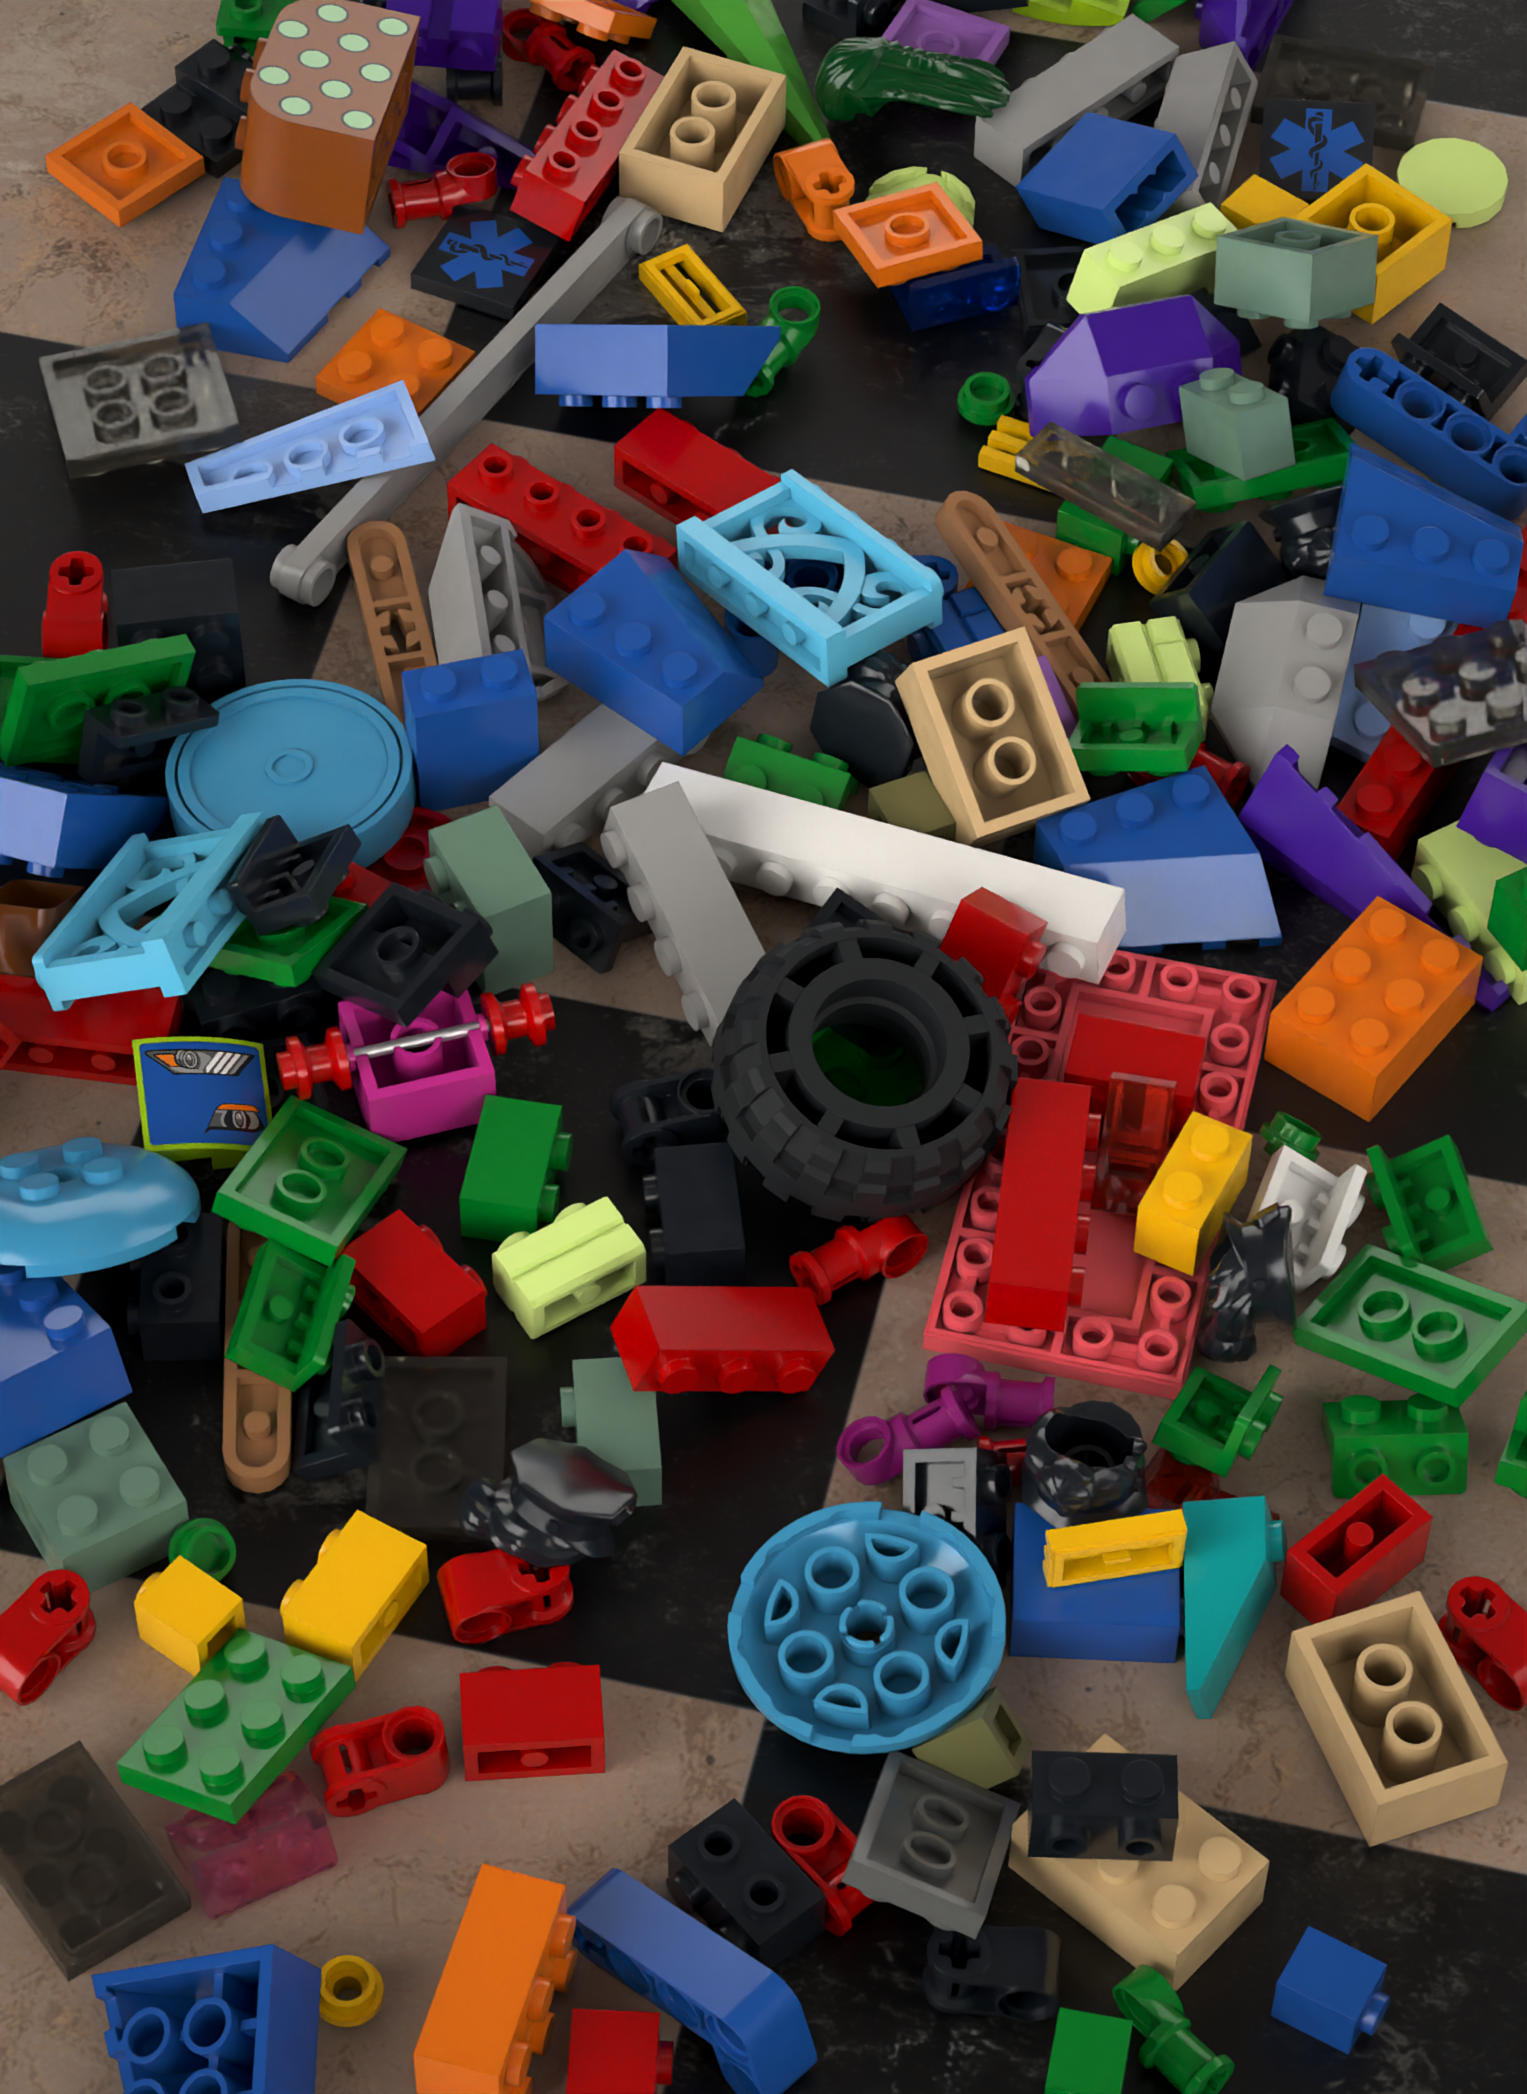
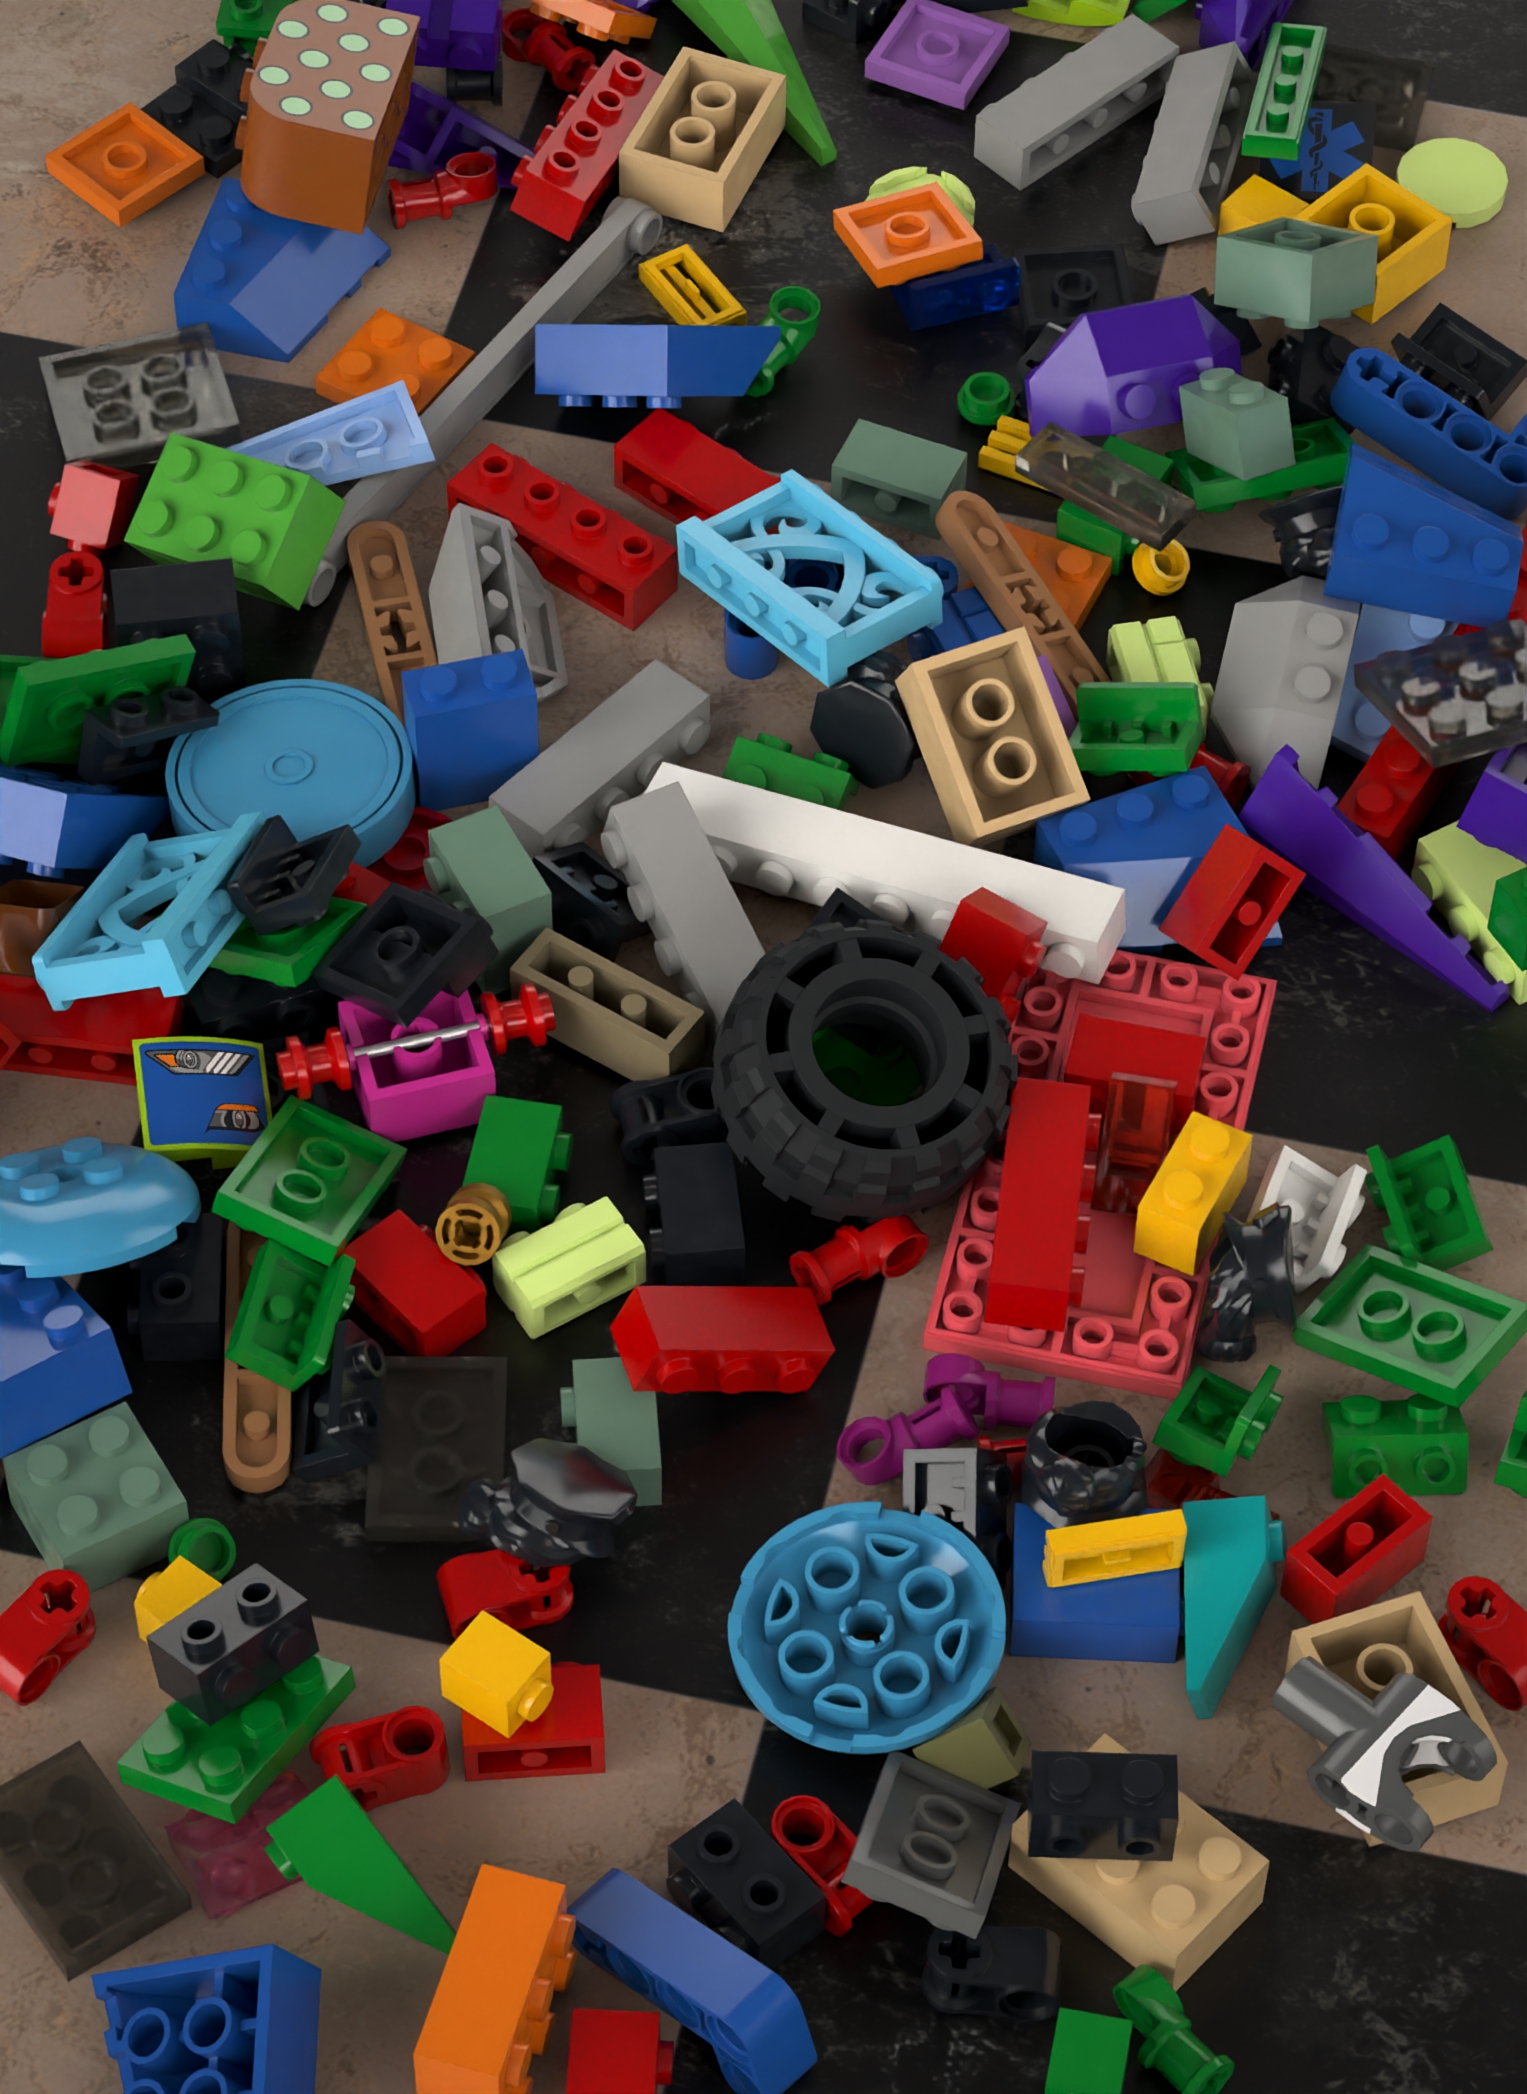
(92, 506): none -> brick
(233, 1644): none -> black brick
(236, 507): none -> bright green brick
(349, 1859): none -> green slope
(353, 1973): yellow plate -> none
(355, 1592): yellow brick -> none
(482, 1212): none -> pearl gold wheel
(486, 261): black tile -> none
(497, 1675): none -> yellow brick
(611, 1010): none -> dark tan brick
(649, 650): blue wedge -> none
(815, 185): orange piece -> none
(871, 71): dark green hair -> none
(896, 477): none -> sand green brick
(913, 805): olive panel -> none
(1106, 179): blue brick -> none
(1151, 262): yellowish green brick -> none
(1218, 573): black brick -> none
(1232, 901): none -> red brick
(1284, 91): none -> green tile
(1290, 1132): green plate -> none
(1331, 1991): blue brick -> none
(1373, 1008): orange brick -> none
(1378, 1744): none -> dark grey connector

